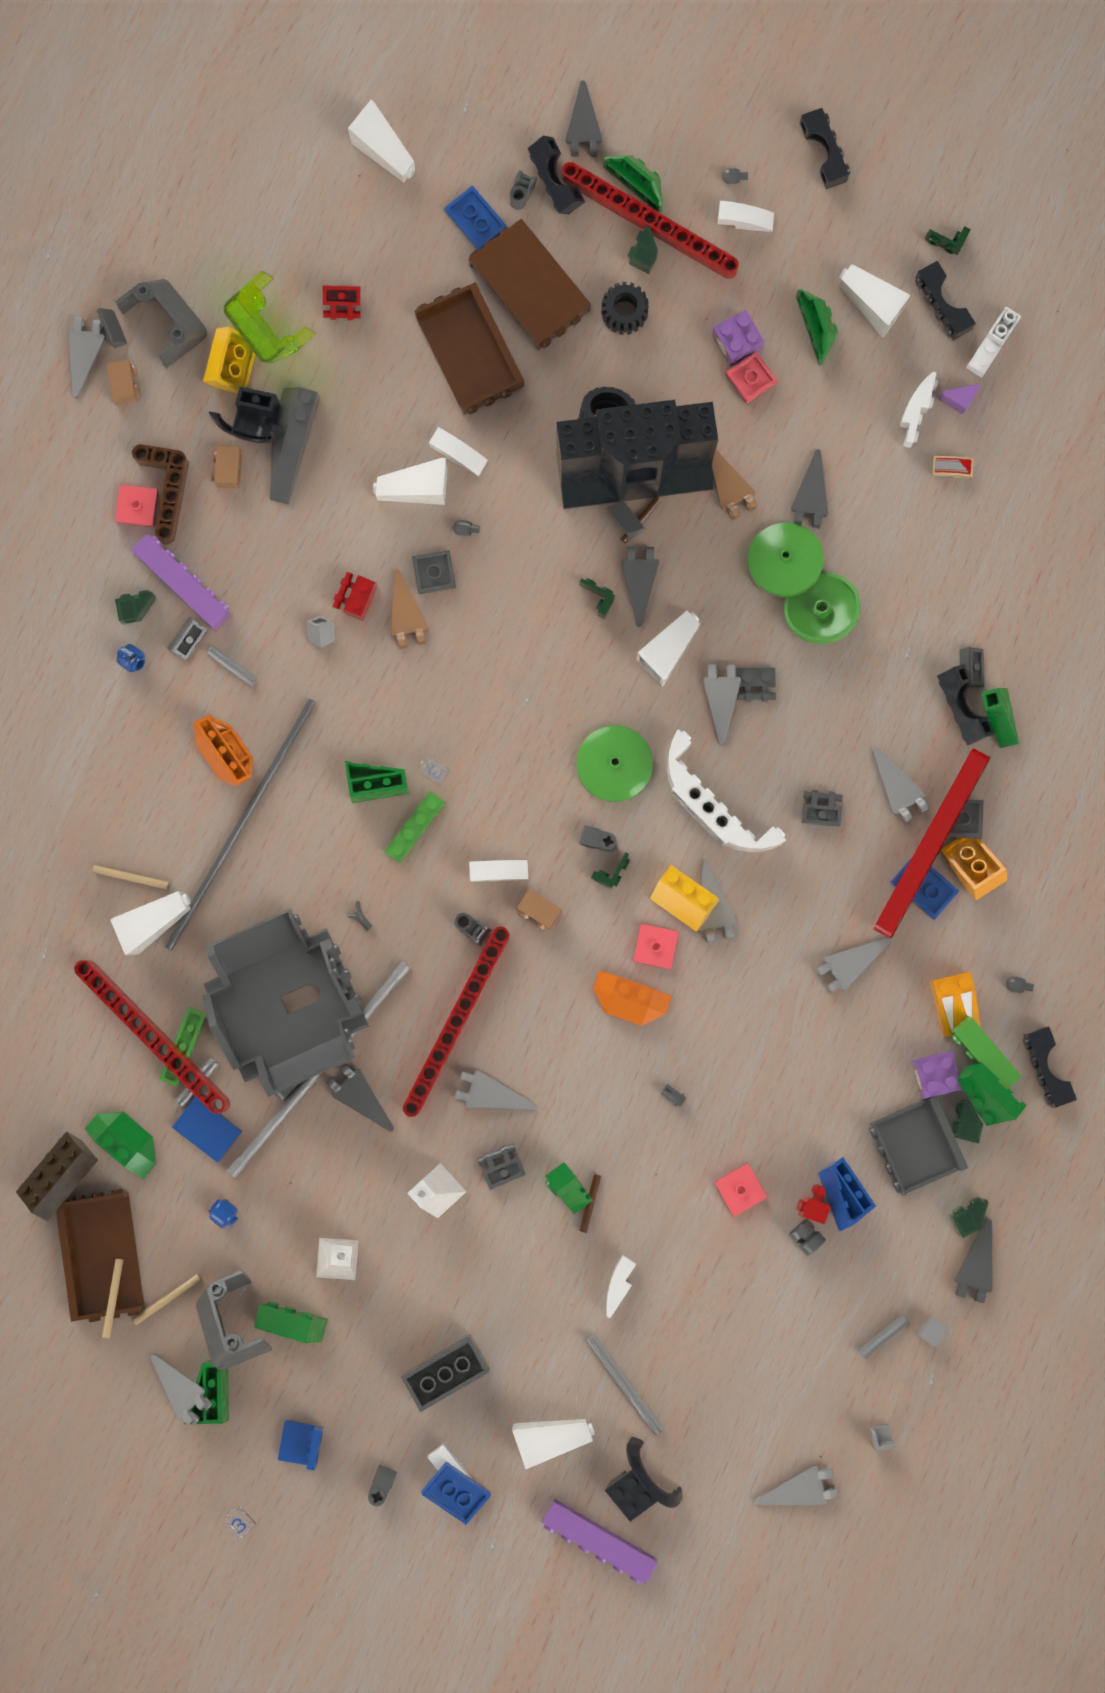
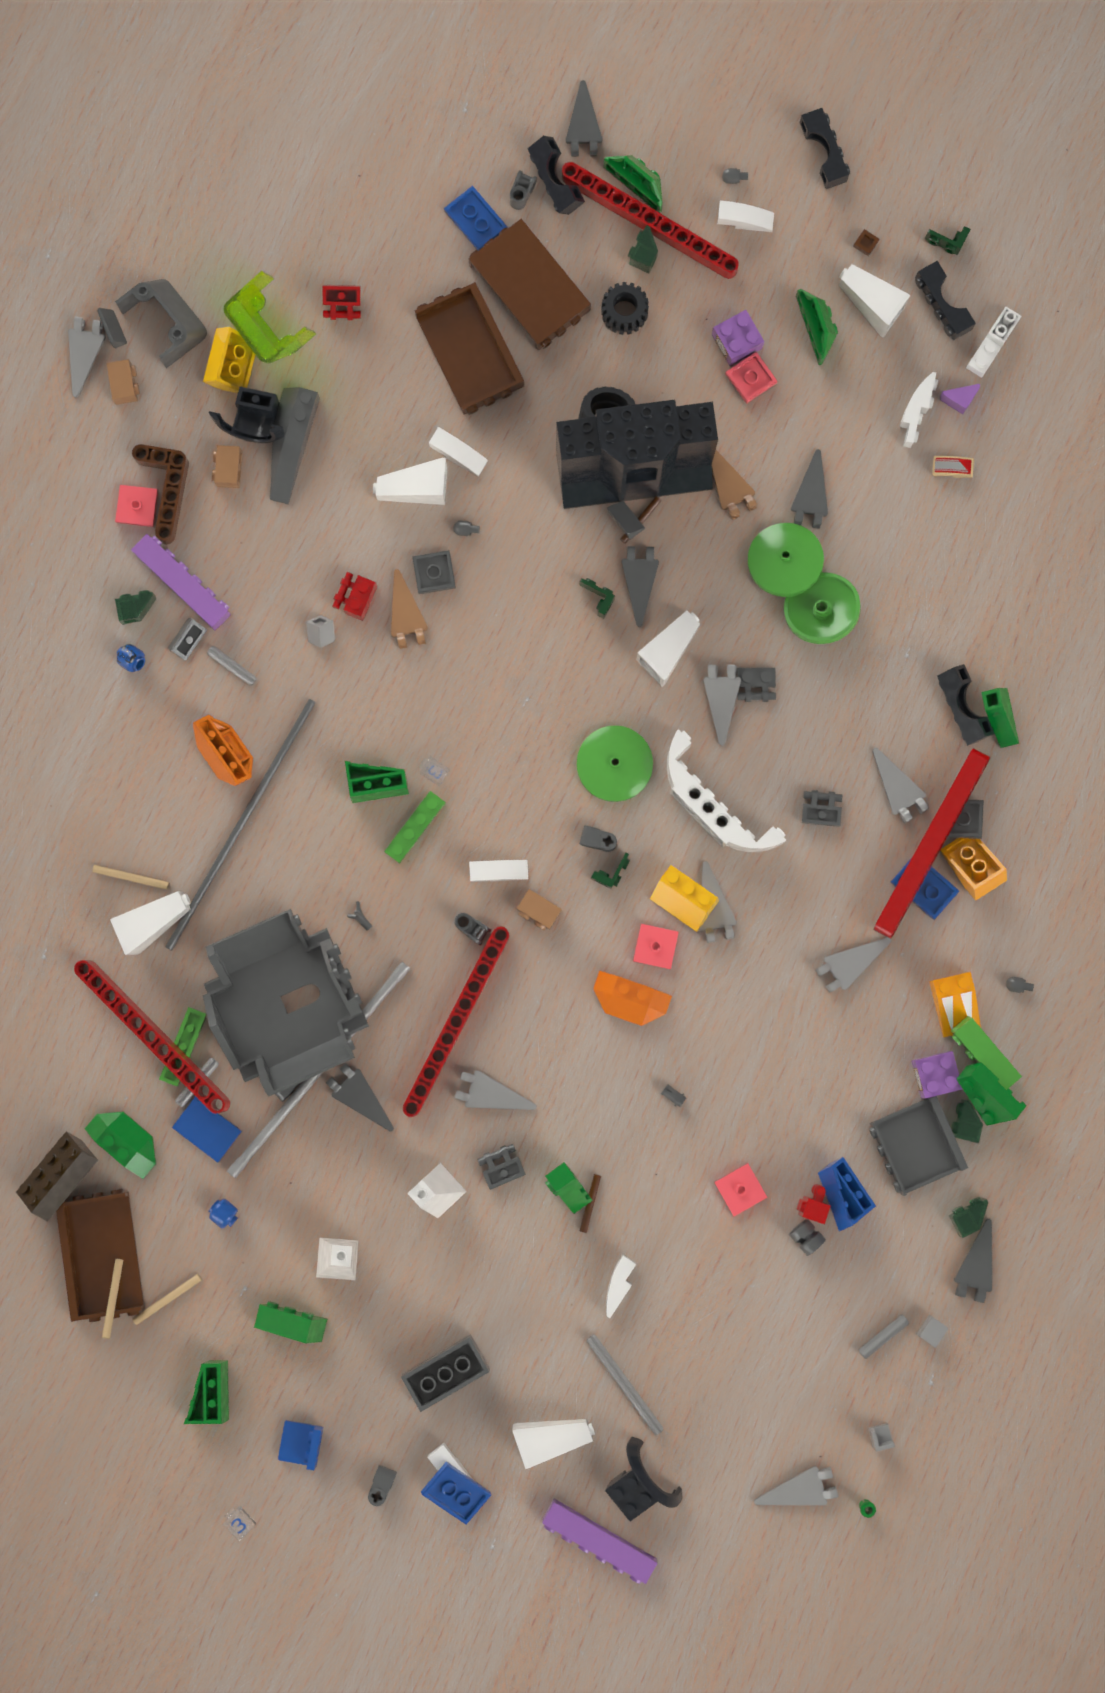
(181, 1391): light grey flag -> none
(223, 1349): dark grey windscreen -> none
(378, 141): white slope -> none
(866, 242): none -> reddish brown plate
(871, 1510): none -> green pin
(974, 663): dark grey slope -> none
(1040, 1044): black arch -> none

